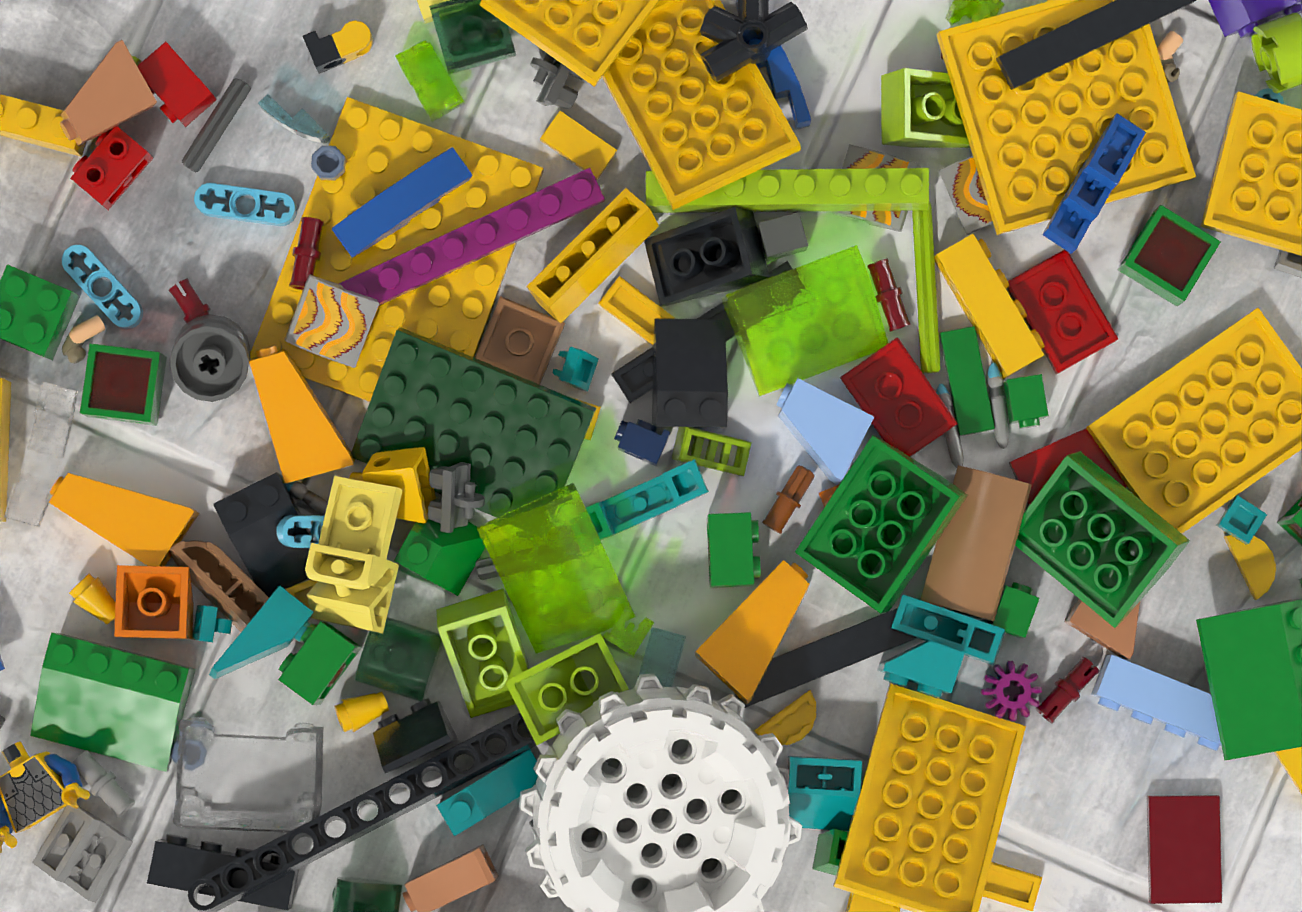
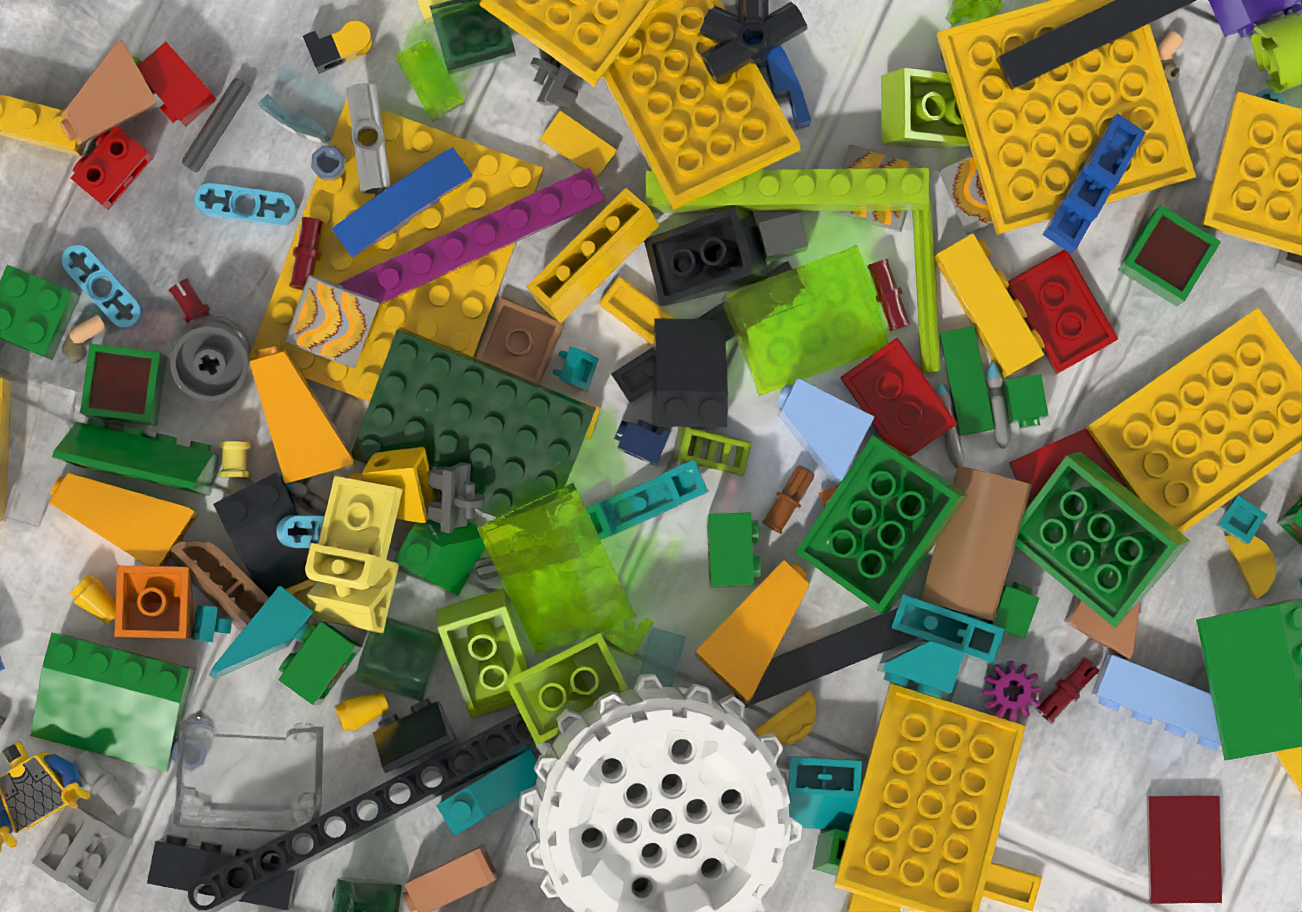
(139, 457): none -> green slope
(234, 460): none -> light yellow bush
(365, 117): none -> light grey piece

